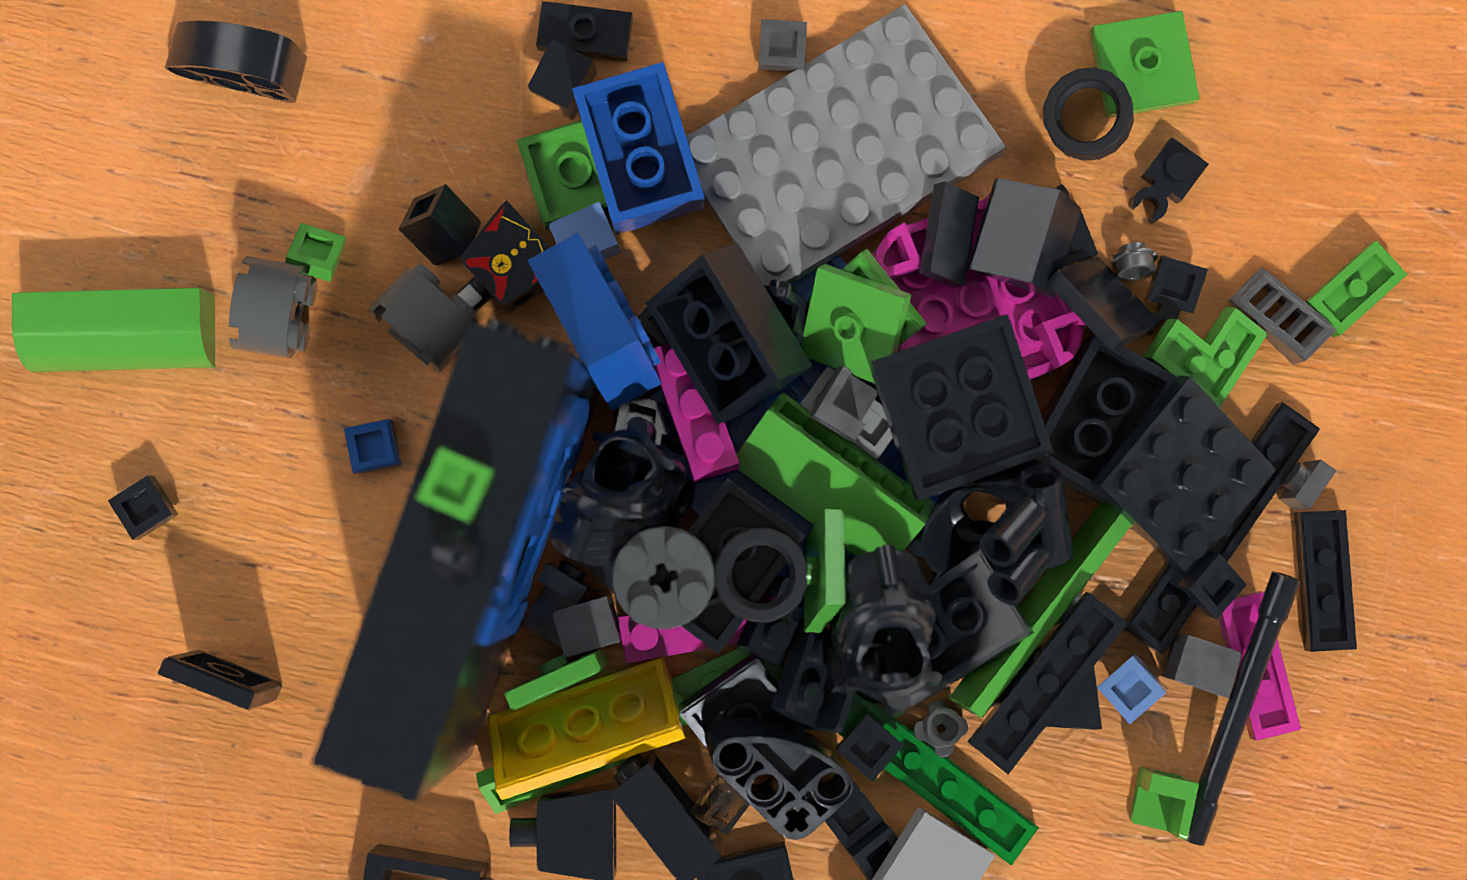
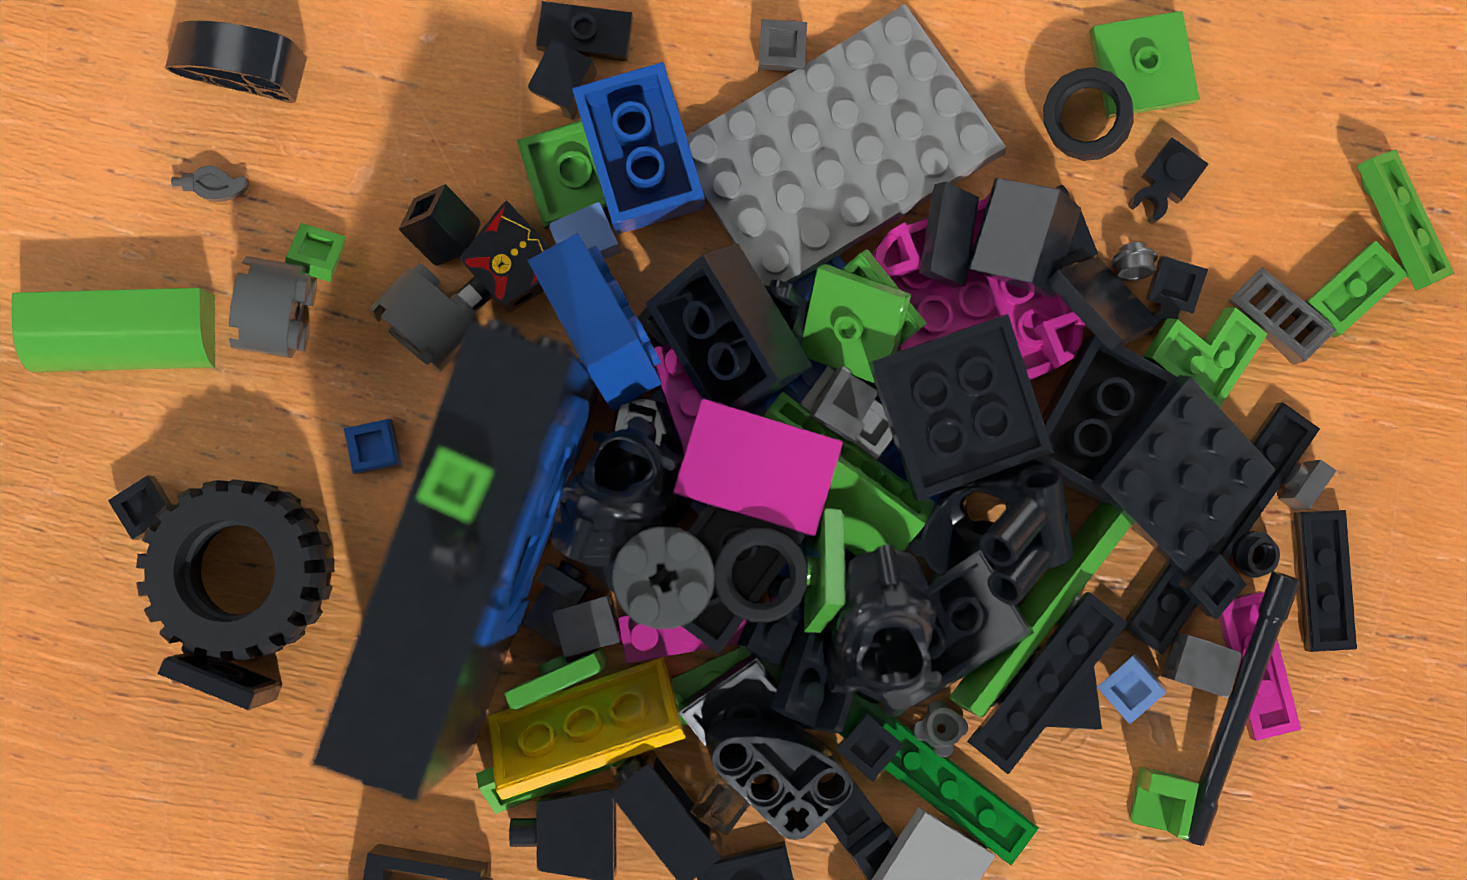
(176, 583): none -> black tyre
(212, 184): none -> dark grey piece
(758, 467): none -> dark pink tile
(1265, 557): none -> black plate
(1405, 219): none -> bright green plate

